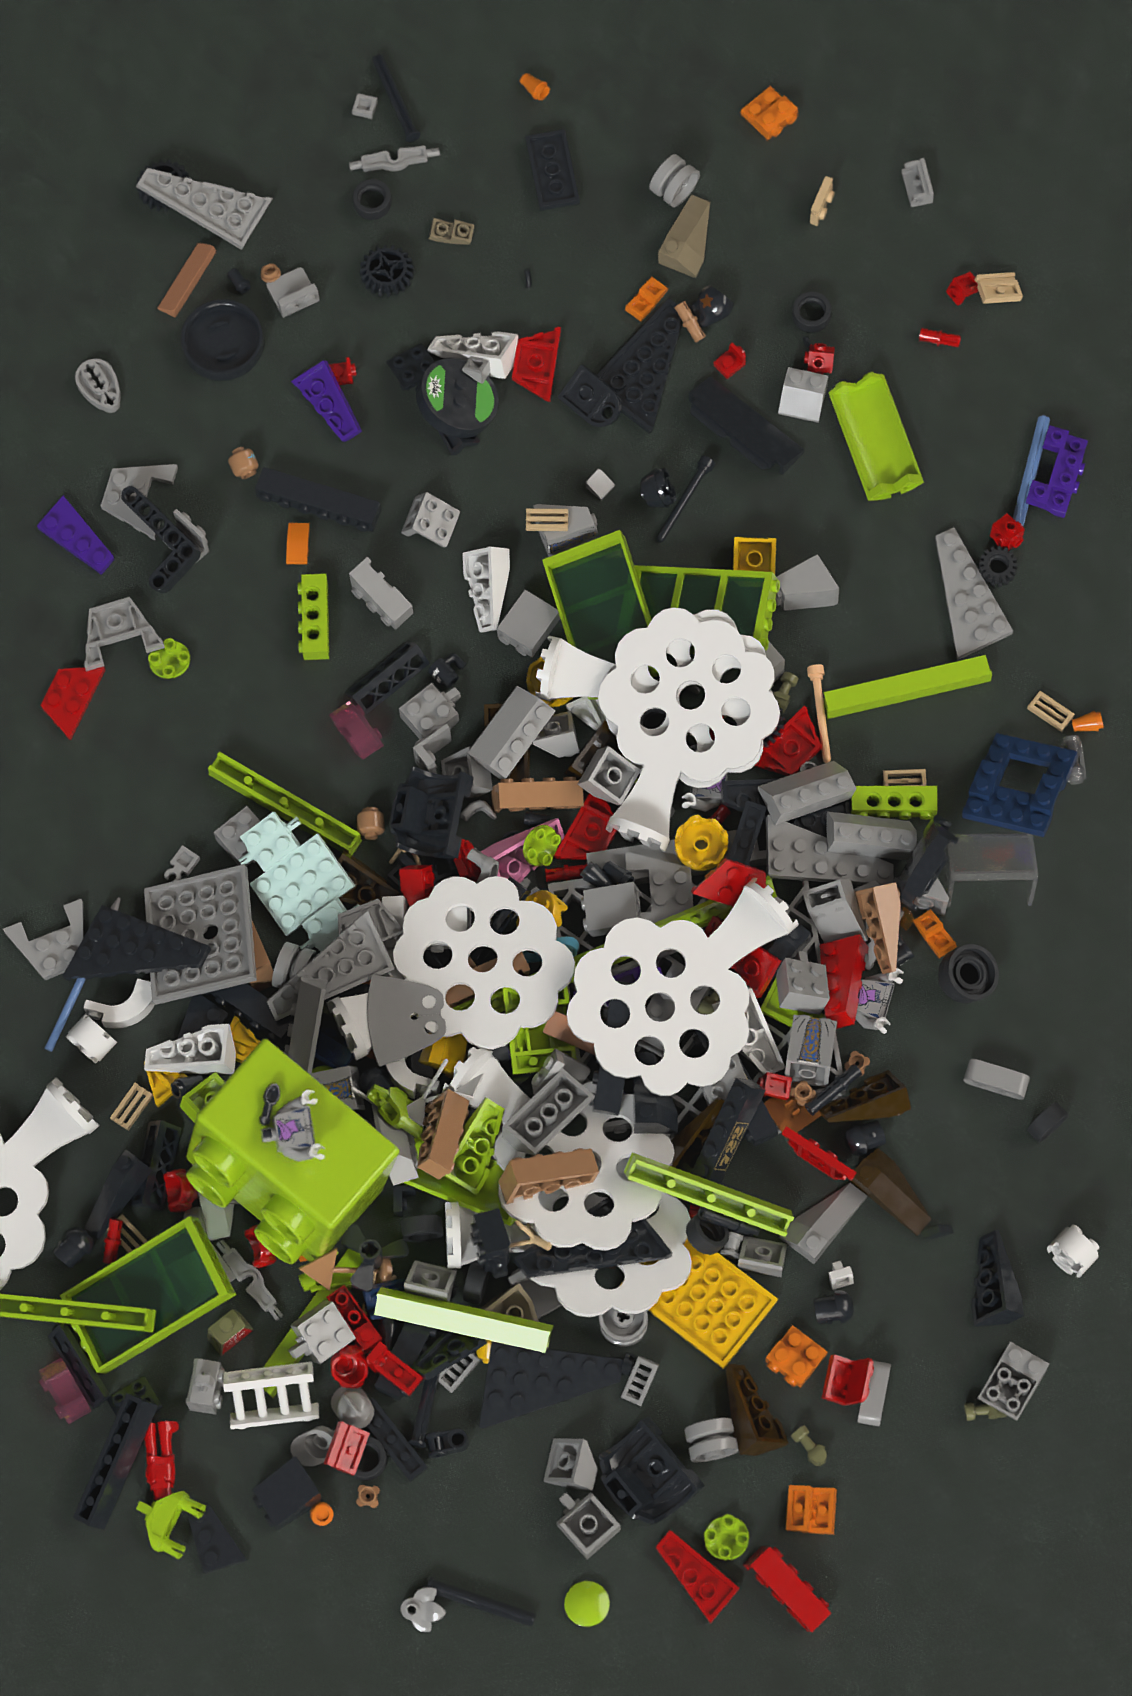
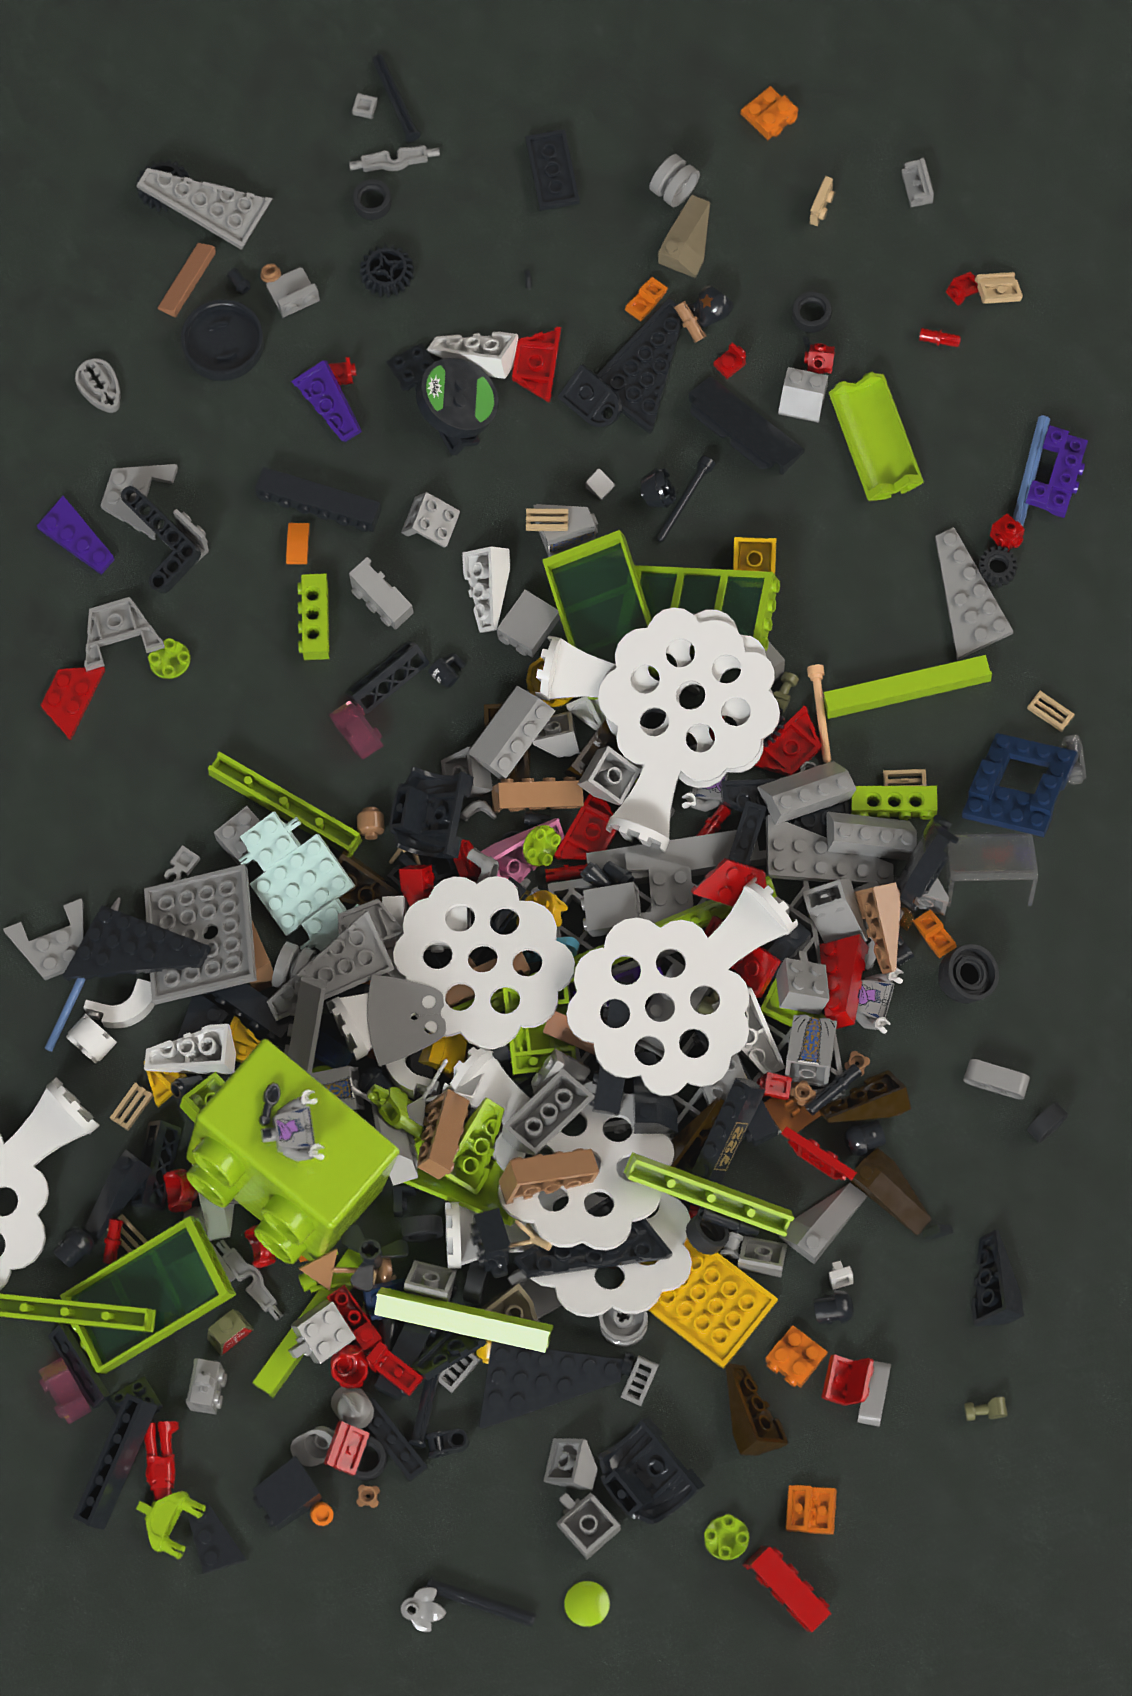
(243, 463): medium nougat head -> none
(267, 1377): white fence -> none
(425, 748): light grey bracket -> none
(430, 710): light grey hinge -> none
(453, 233): dark tan slope -> none
(477, 369): light grey slope -> none
(536, 87): orange cone -> none
(701, 829): yellow plate -> none
(701, 1579): red wing -> none
(711, 1440): light grey wheel -> none
(807, 586): light grey slope -> none
(816, 1453): olive leg -> none
(1013, 1381): light grey slope -> none
(1073, 1251): white brick -> none
(1088, 722): orange cone -> none

